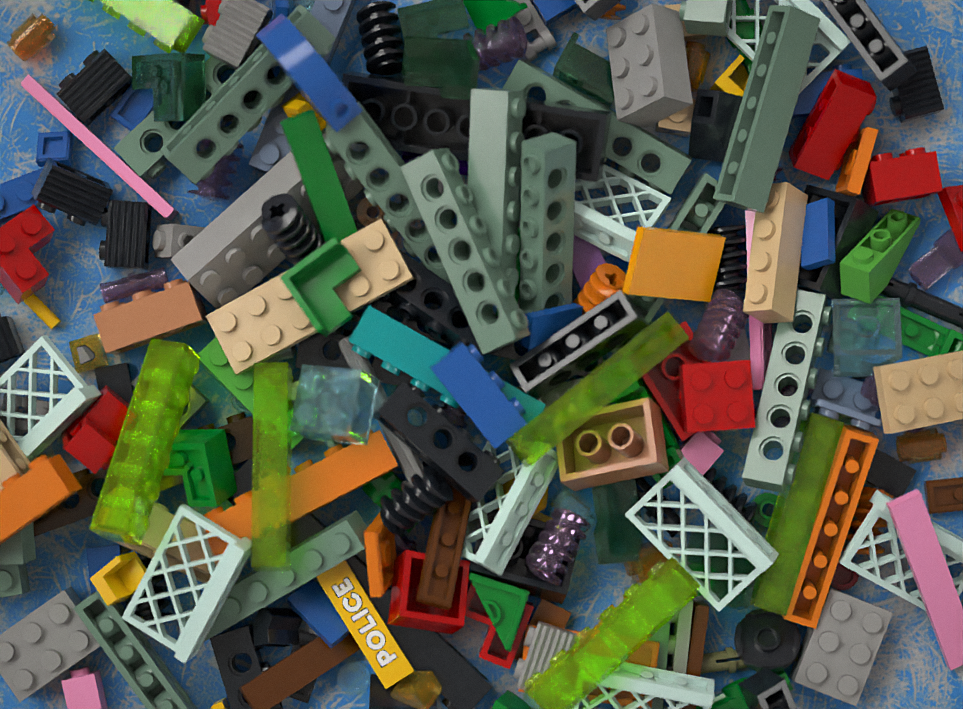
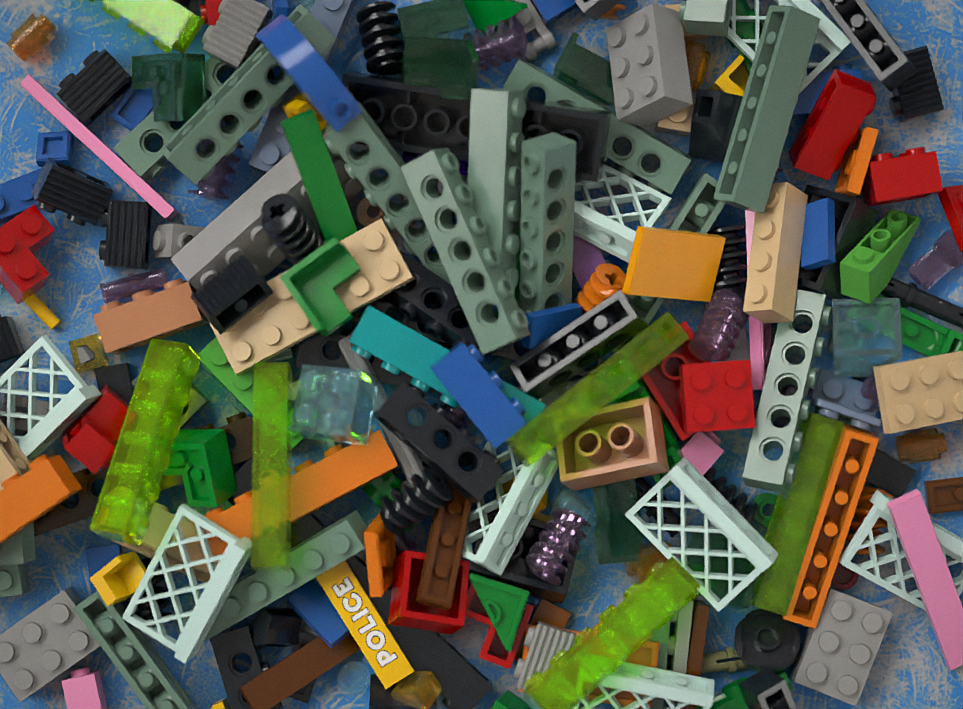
(231, 294): none -> black brick

